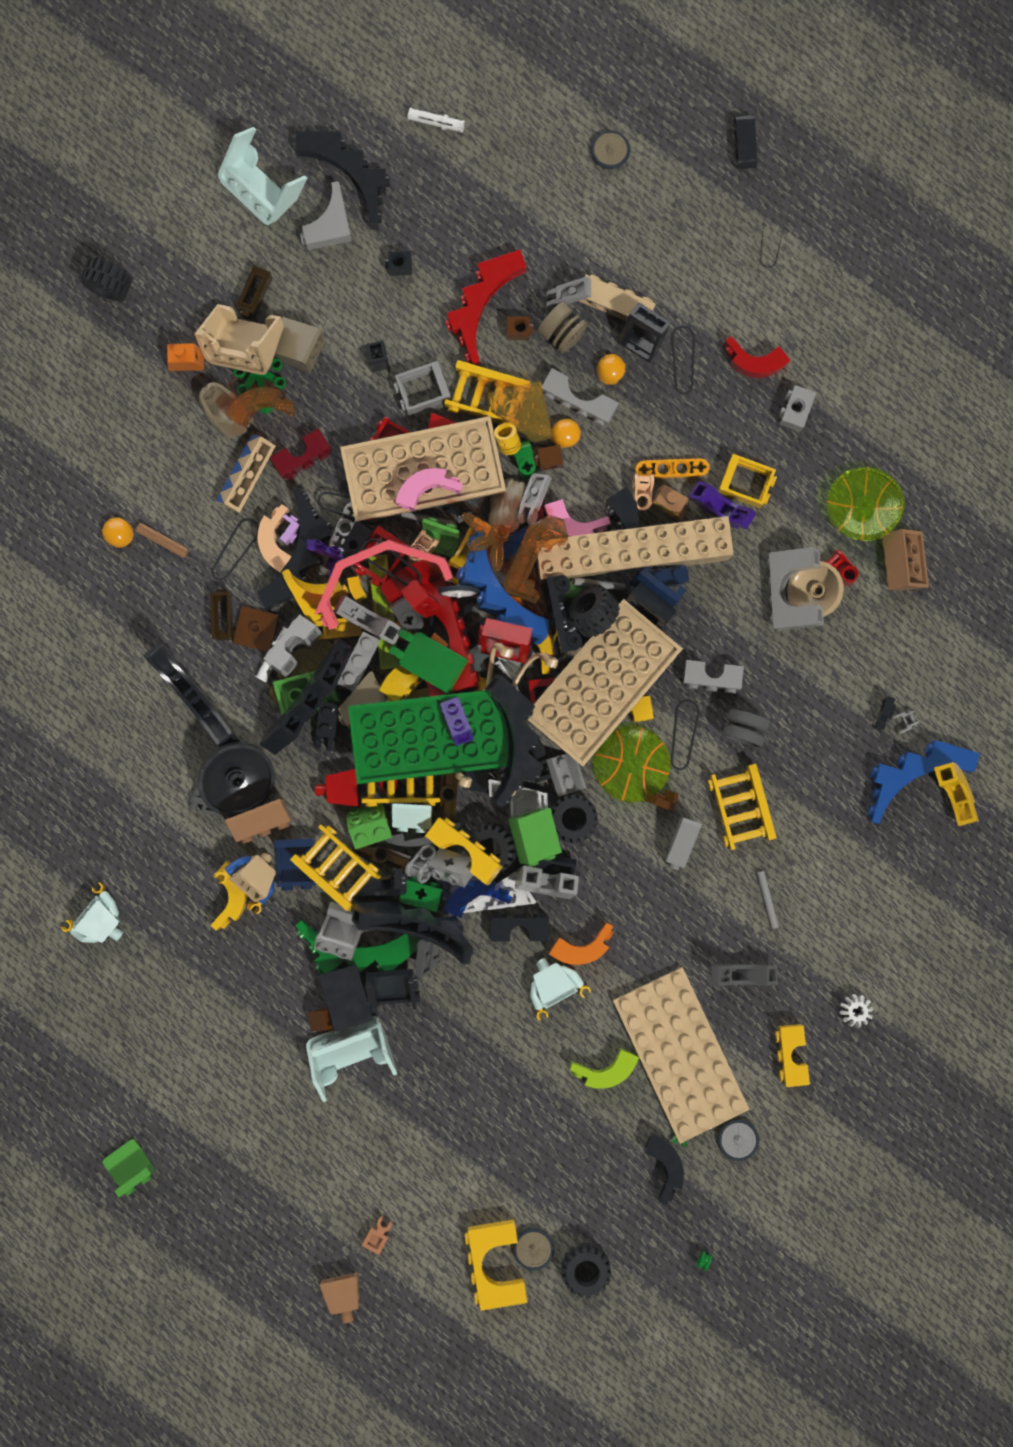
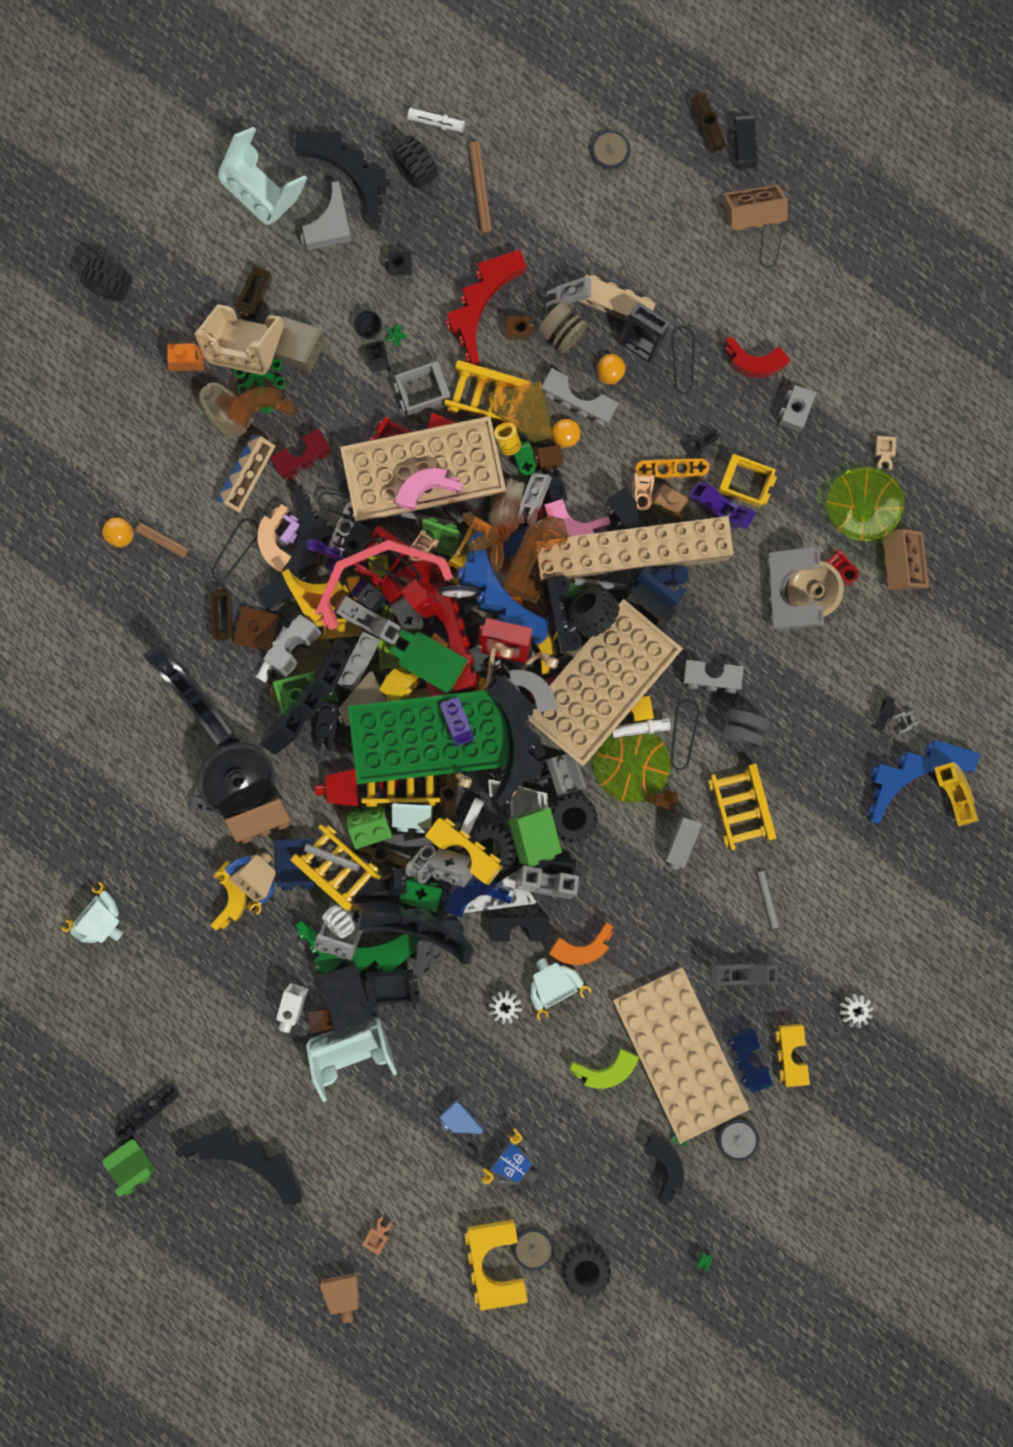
(147, 1111): none -> black beam
(226, 1146): none -> black arch
(291, 1003): none -> white torso
(331, 857): none -> light grey piece
(338, 922): none -> white gear
(367, 319): none -> black hair
(369, 596): none -> black slope
(395, 335): none -> green plant
(415, 162): none -> black tyre
(460, 1120): none -> medium blue slope
(470, 819): none -> white beam
(480, 187): none -> medium nougat axle
(501, 1013): none -> white gear
(512, 1163): none -> torso
(537, 686): none -> light grey arch
(556, 489): none -> black plate
(642, 727): none -> white pin
(705, 113): none -> dark brown piece
(713, 437): none -> black piece
(754, 1077): none -> clear blue arch
(756, 207): none -> medium nougat slope
(885, 448): none -> tan plate

